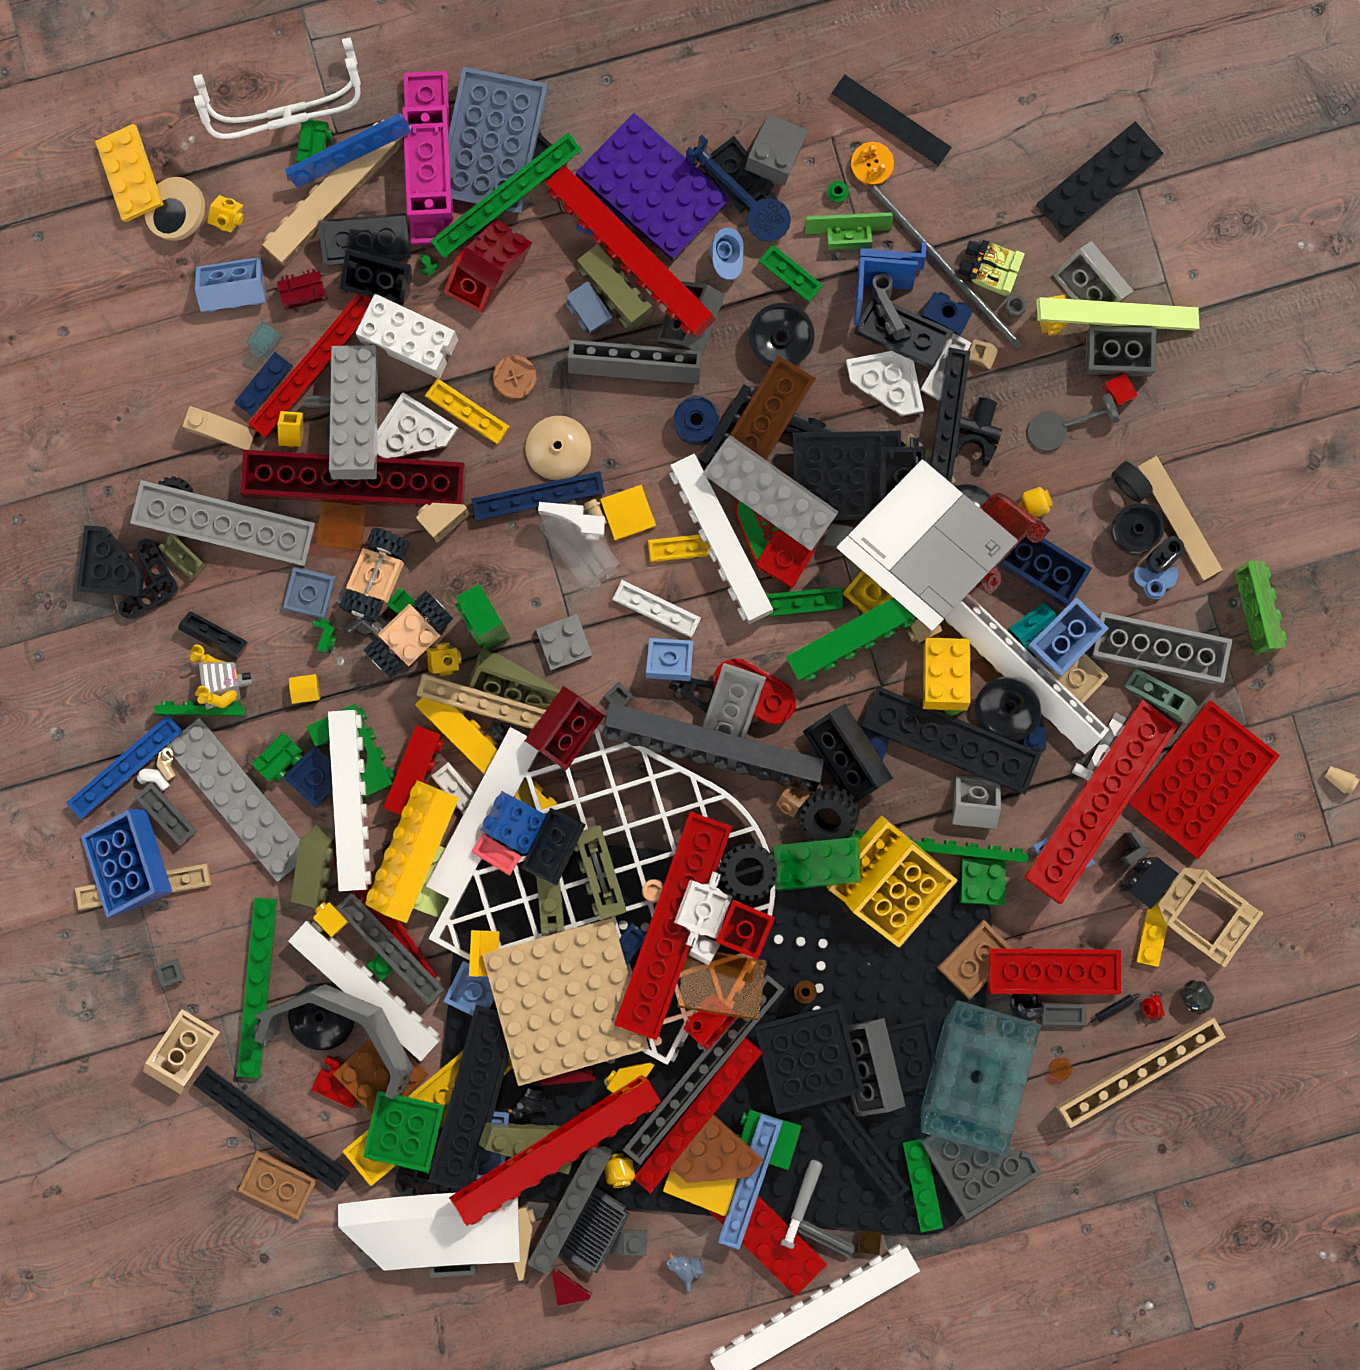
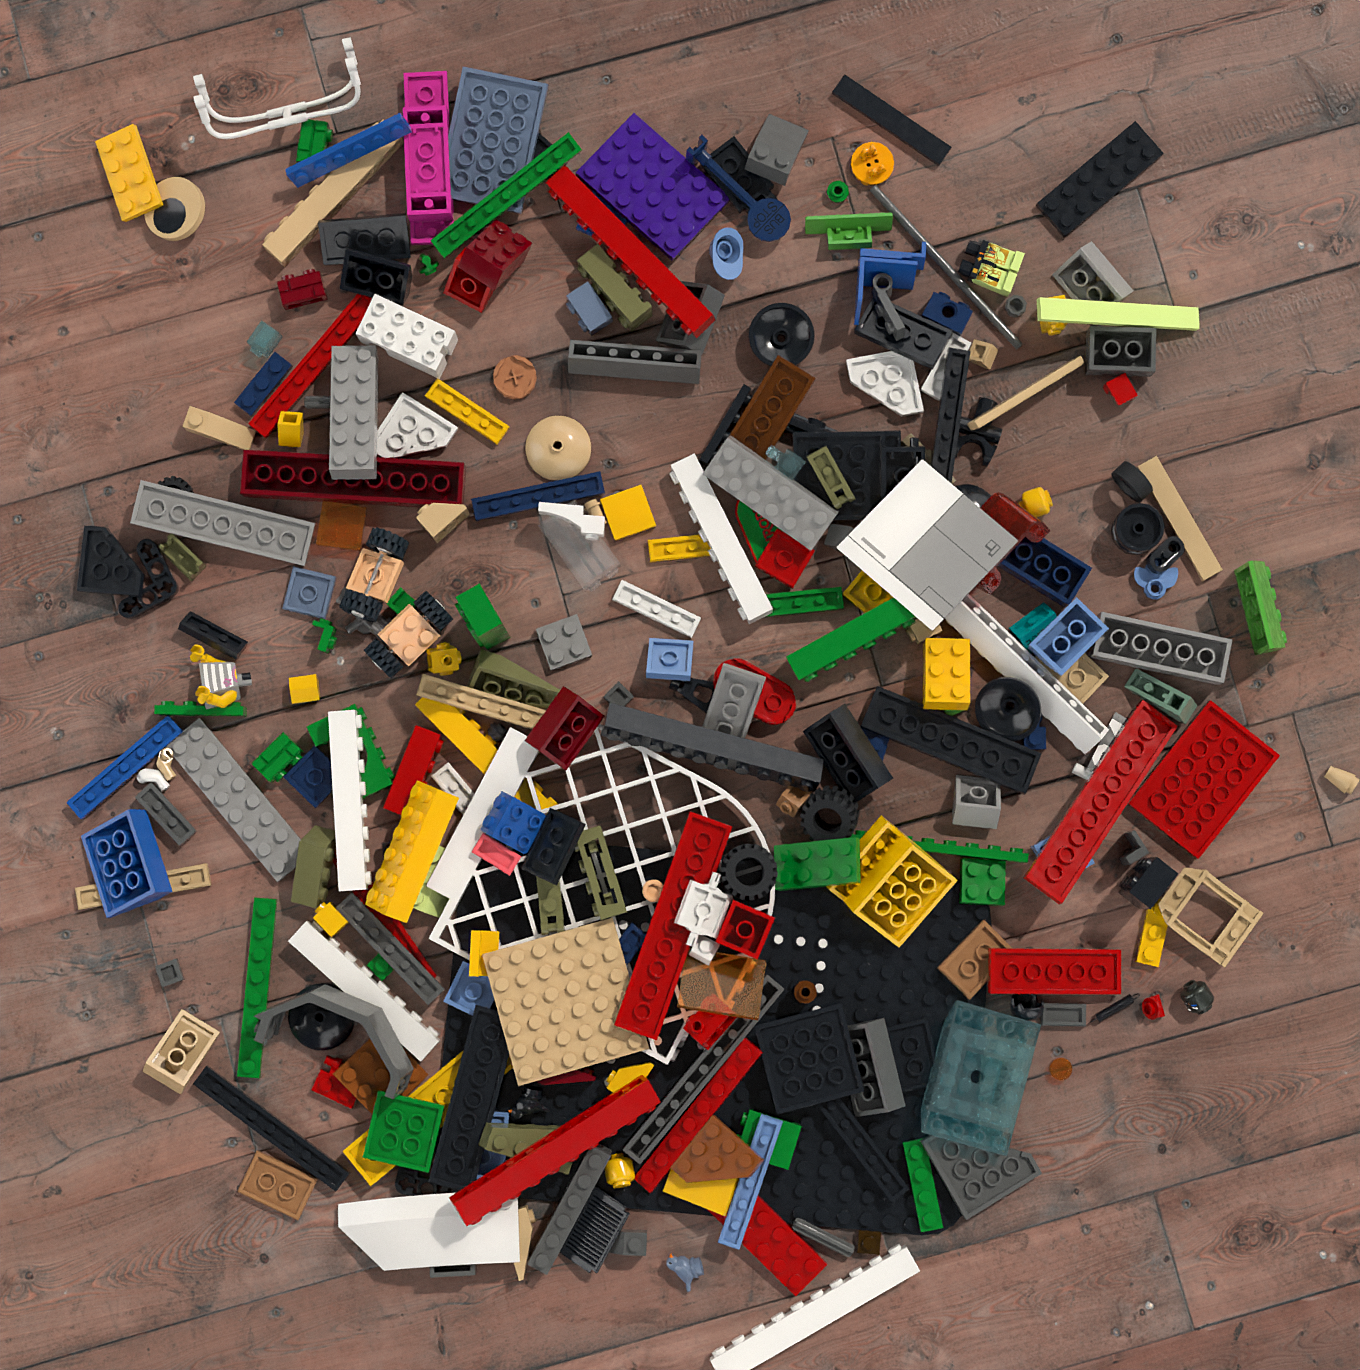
(225, 214): yellow brick -> none
(230, 284): medium blue slope -> none
(567, 1289): dark red slope -> none
(694, 407): dark blue wheel -> none
(788, 462): none -> clear light blue plate
(790, 273): green plate -> none
(806, 1190): light grey piece -> none
(830, 476): none -> olive plate
(1025, 393): none -> tan tile
(1049, 429): dark grey piece -> none
(1140, 1072): tan brick -> none

